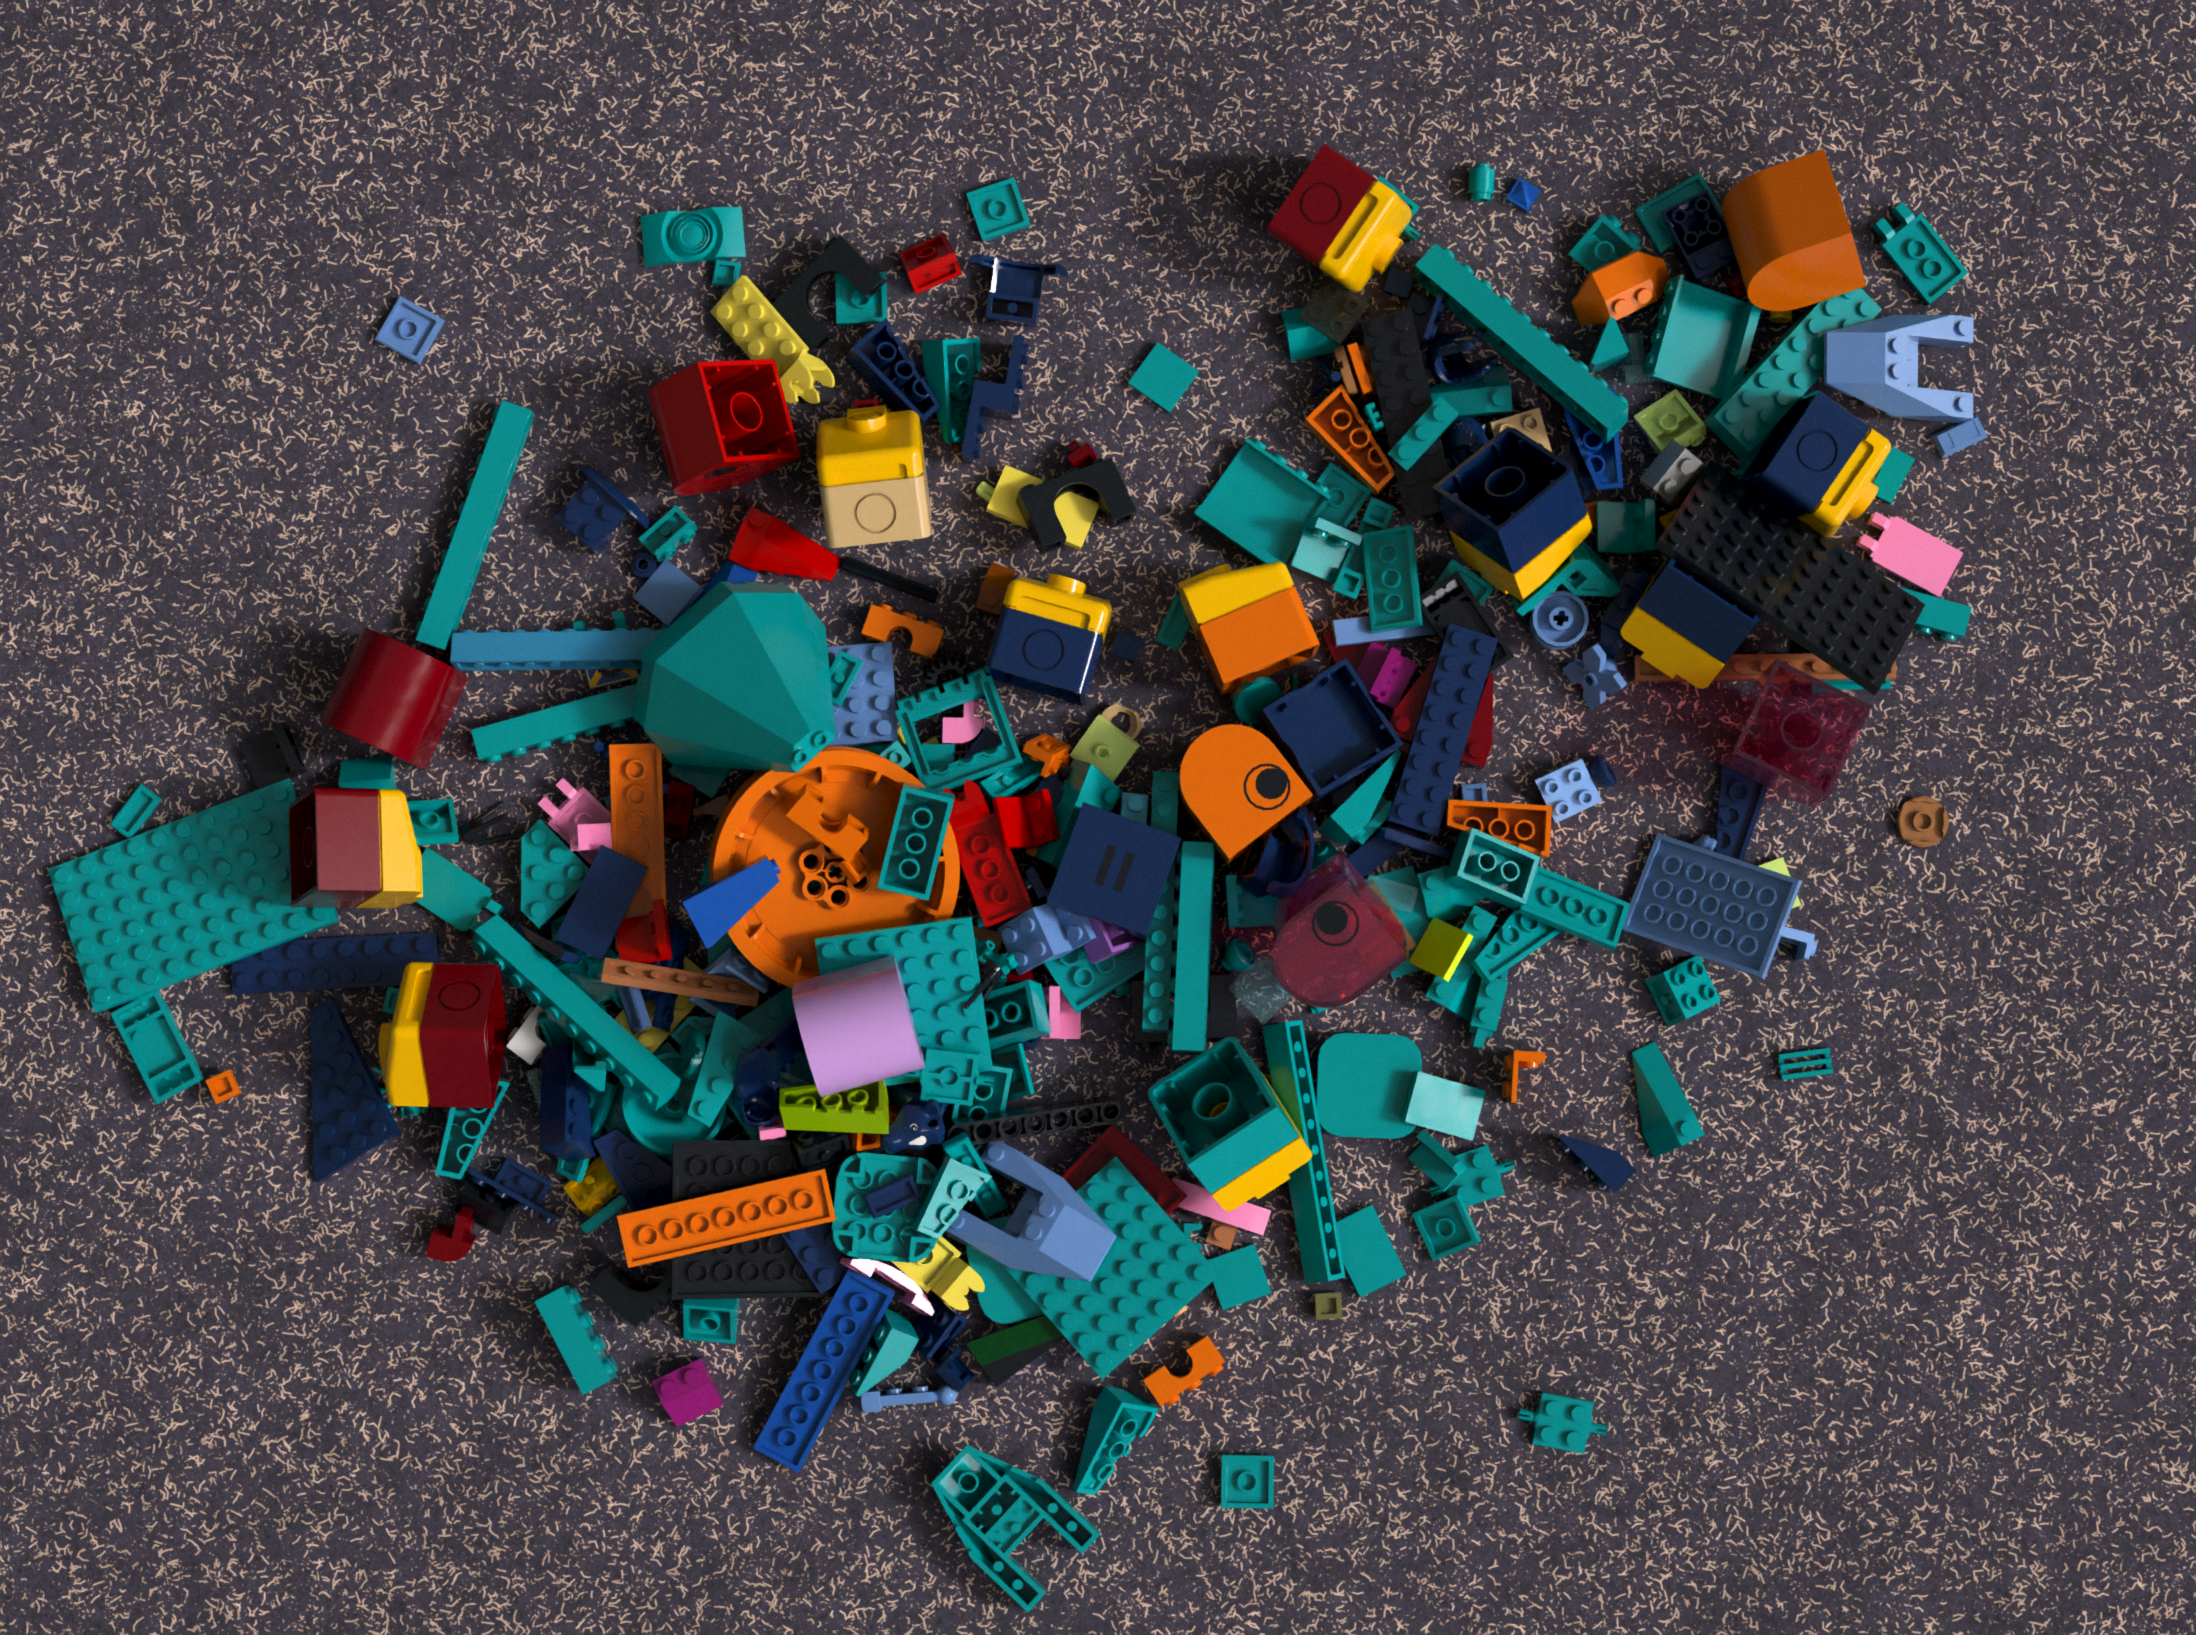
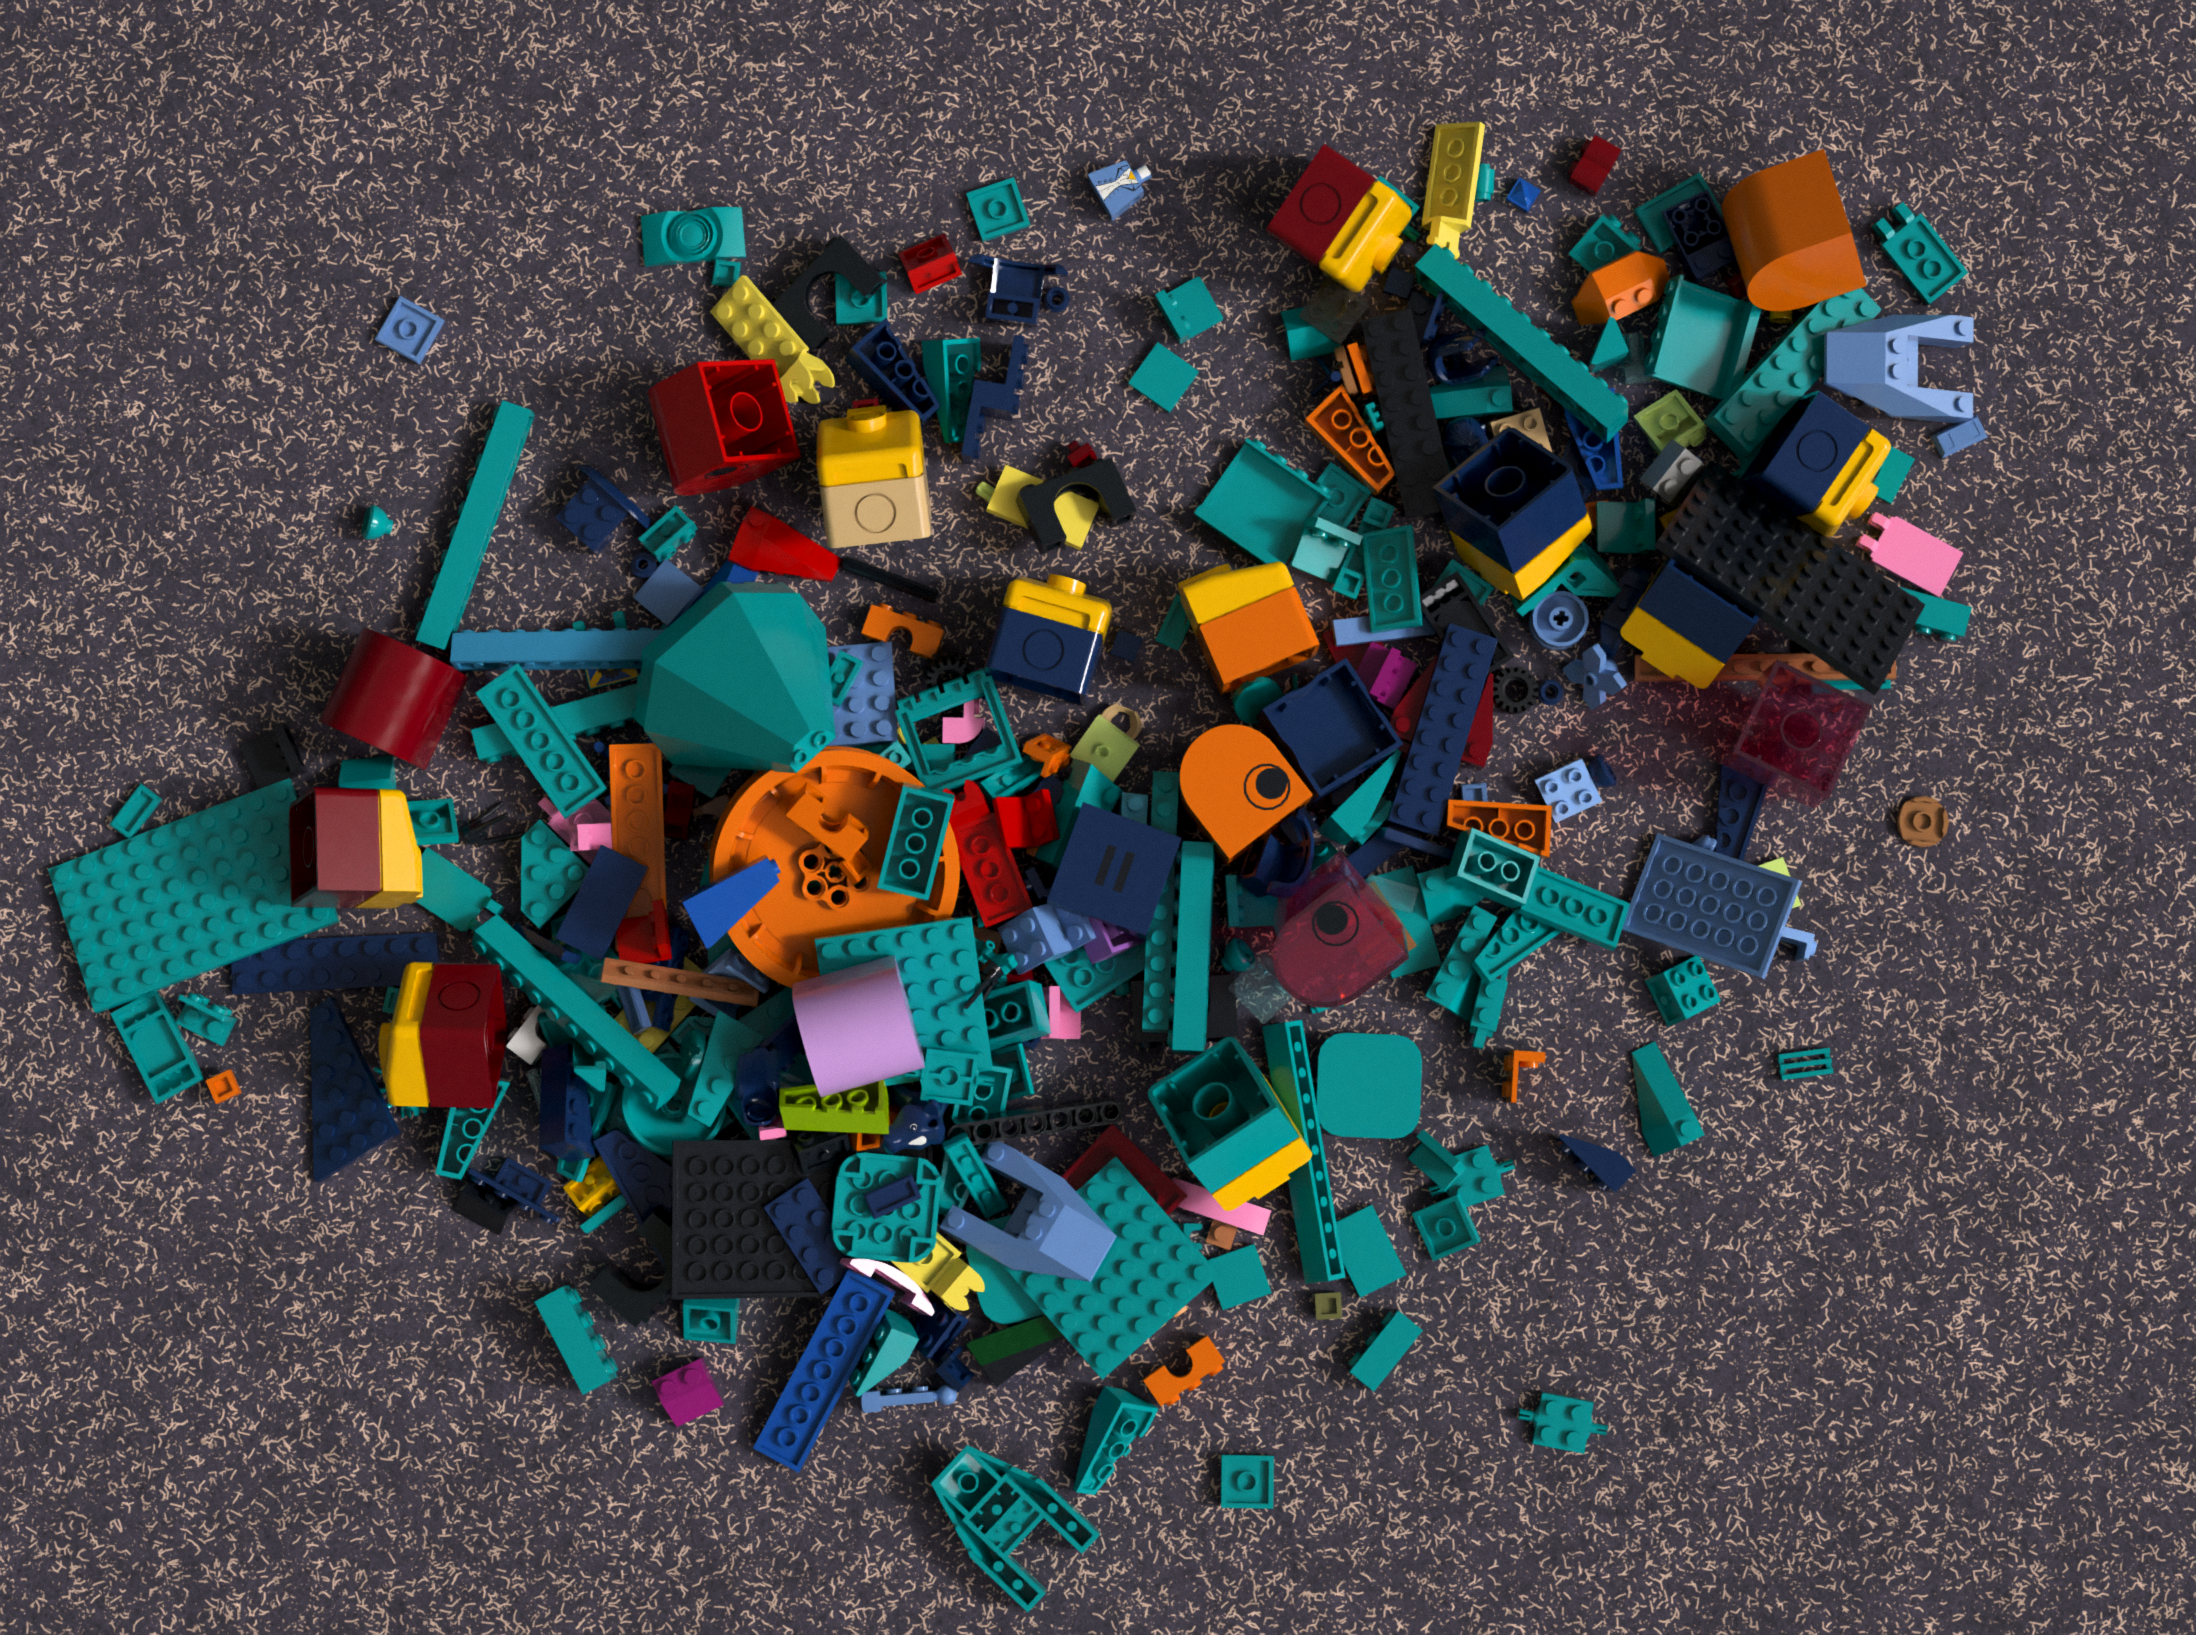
(206, 1020): none -> teal bracket
(376, 523): none -> teal brick
(453, 1243): dark red brick -> none
(541, 741): none -> teal plate
(726, 1217): orange plate -> none
(949, 1193): wing -> none
(994, 590): dark orange slope -> none
(1056, 291): none -> dark blue plate
(1118, 187): none -> medium blue torso
(1188, 309): none -> teal bracket
(1384, 1349): none -> teal brick
(1423, 433): teal plate -> none
(1441, 949): neon yellow tile -> none
(1443, 1105): tile -> none
(1452, 182): none -> light yellow hinge
(1523, 677): none -> black tyre
(1558, 692): none -> dark blue plate
(1594, 165): none -> dark red brick

